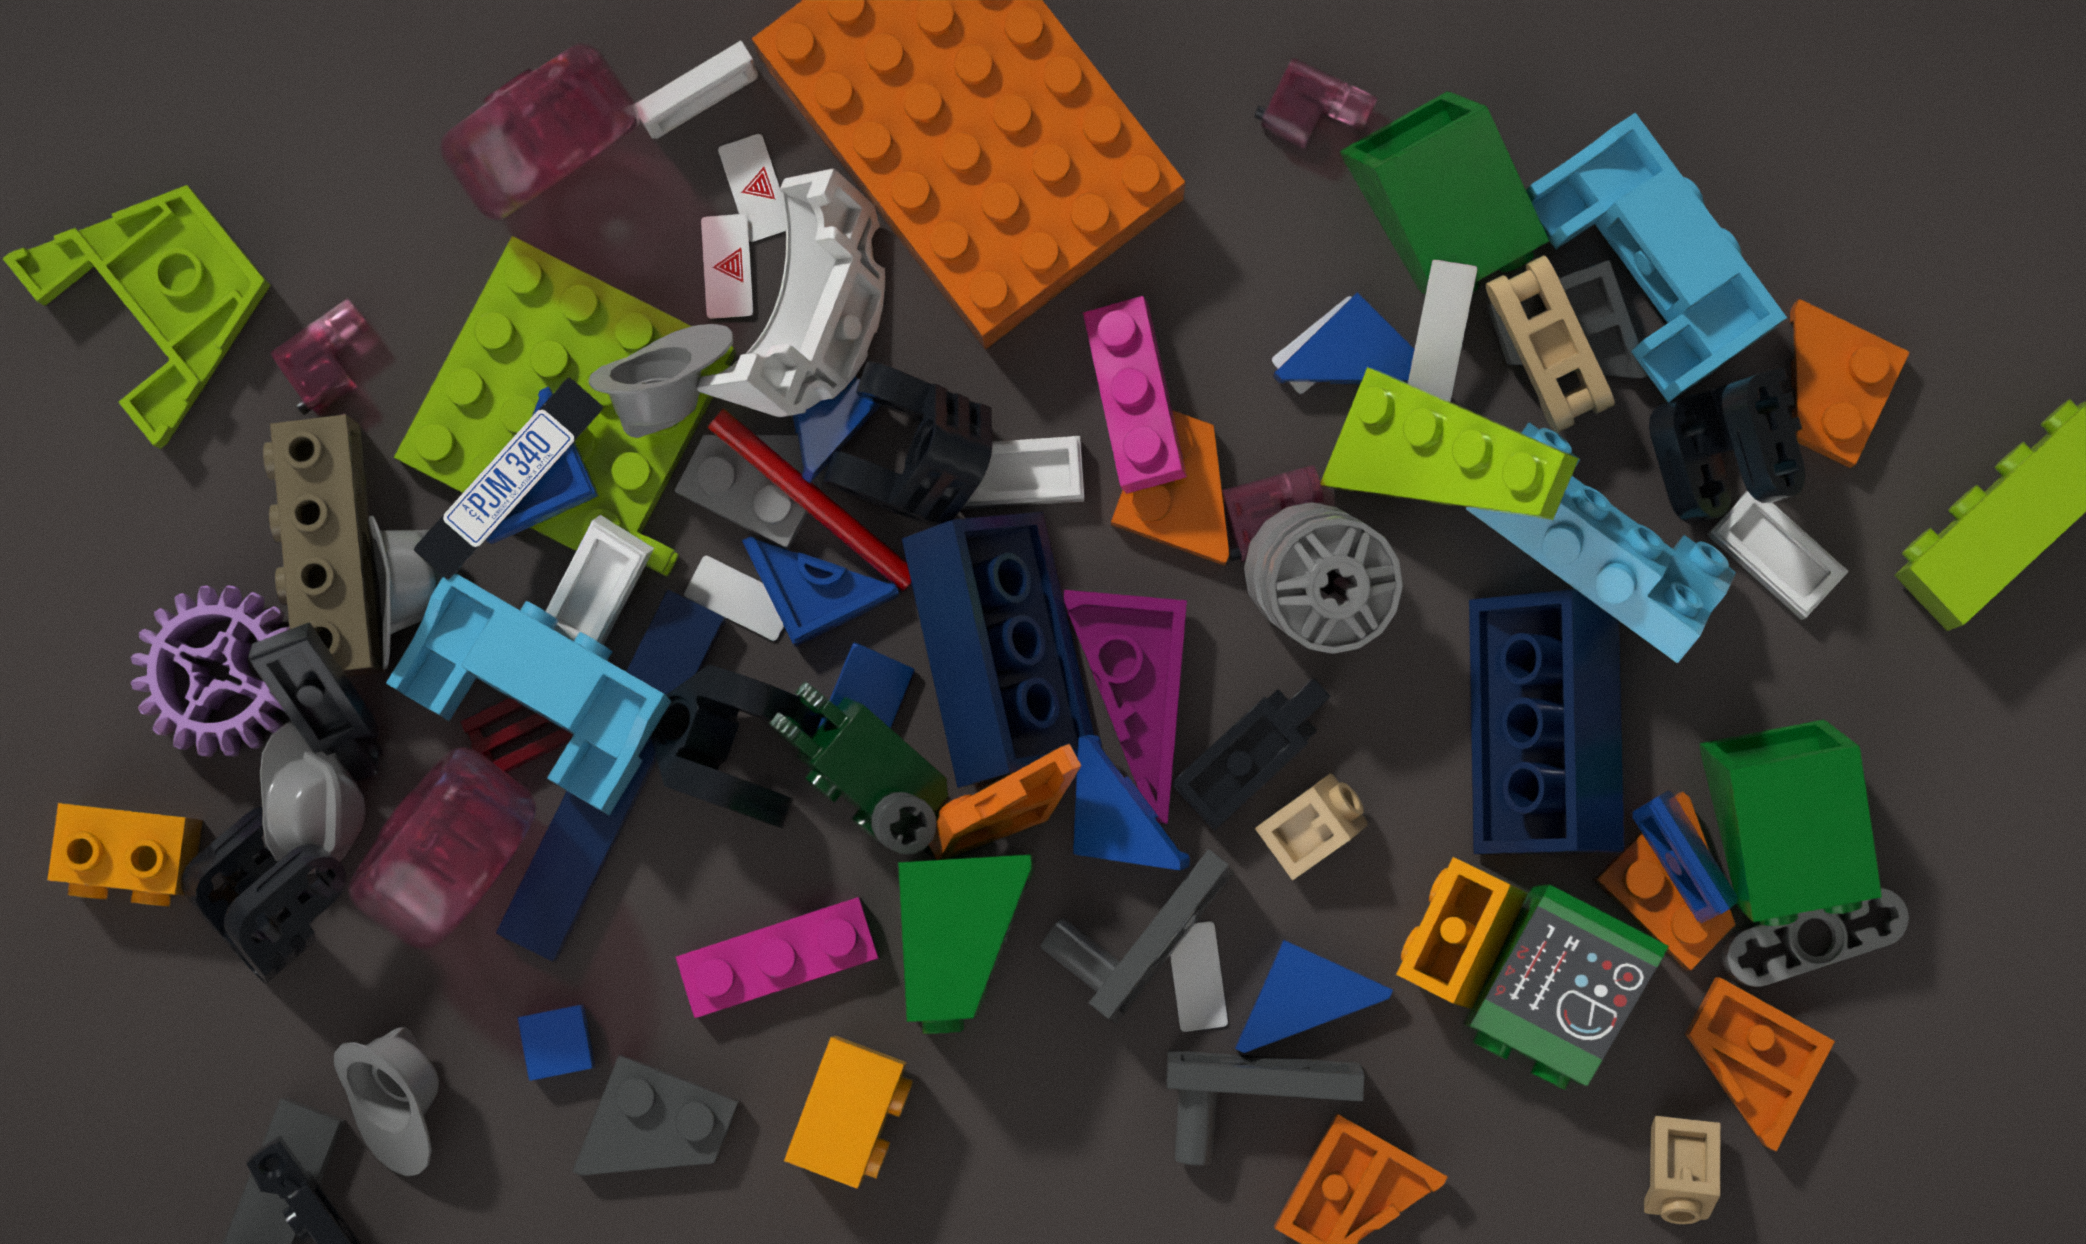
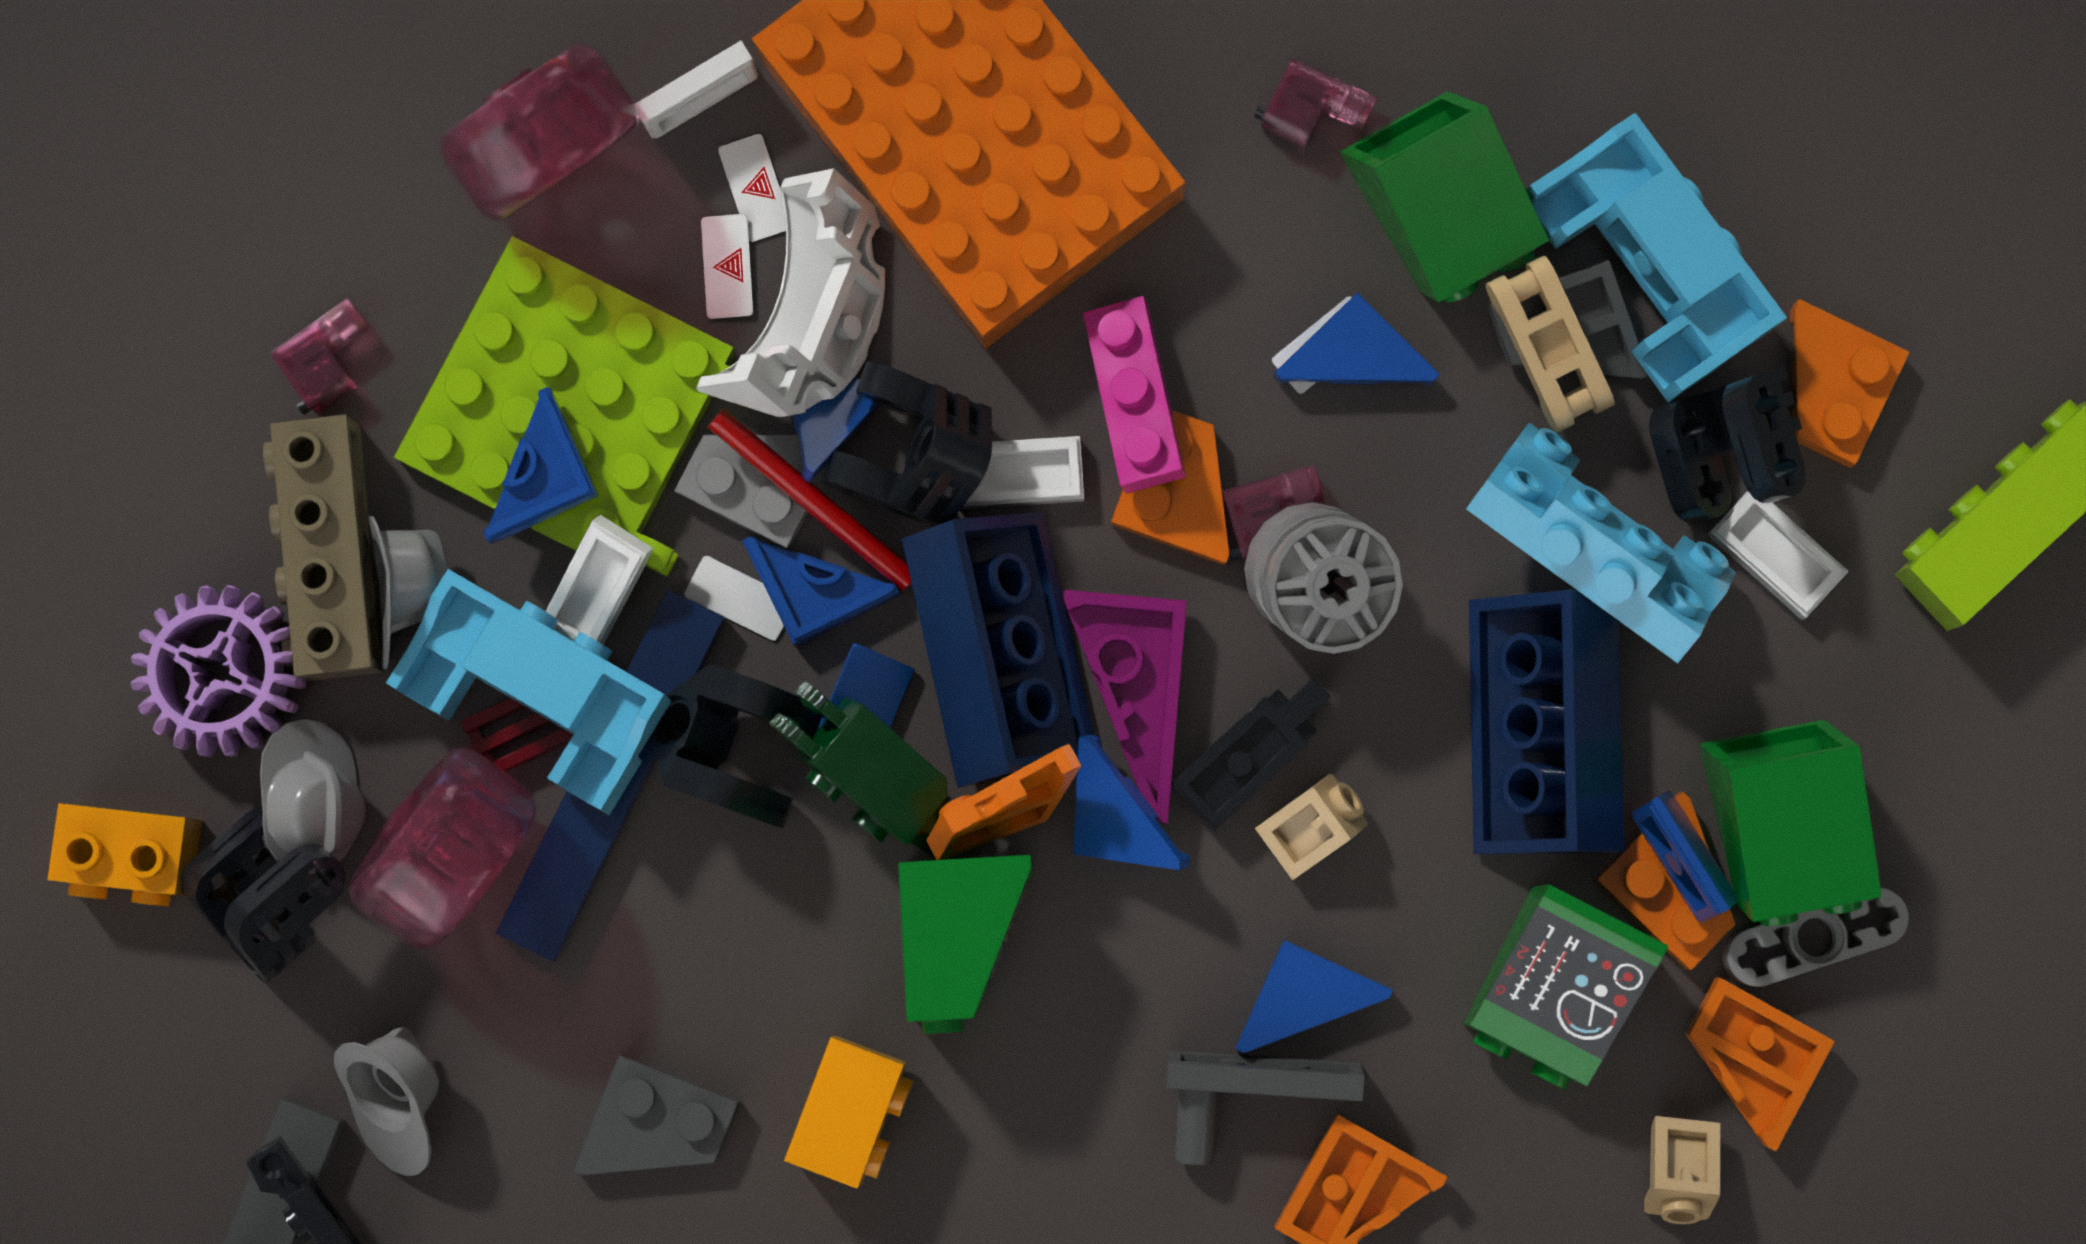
(176, 278): lime wing -> none
(319, 698): black hinge -> none
(508, 478): sticker -> none
(556, 1042): blue tile -> none
(660, 381): light grey piece -> none
(777, 957): dark pink plate -> none
(919, 833): dark grey bush -> none
(1122, 982): dark grey piece -> none
(1199, 980): white sticker -> none
(1439, 453): lime wing -> none
(1442, 327): white sticker -> none
(1460, 933): light orange brick -> none

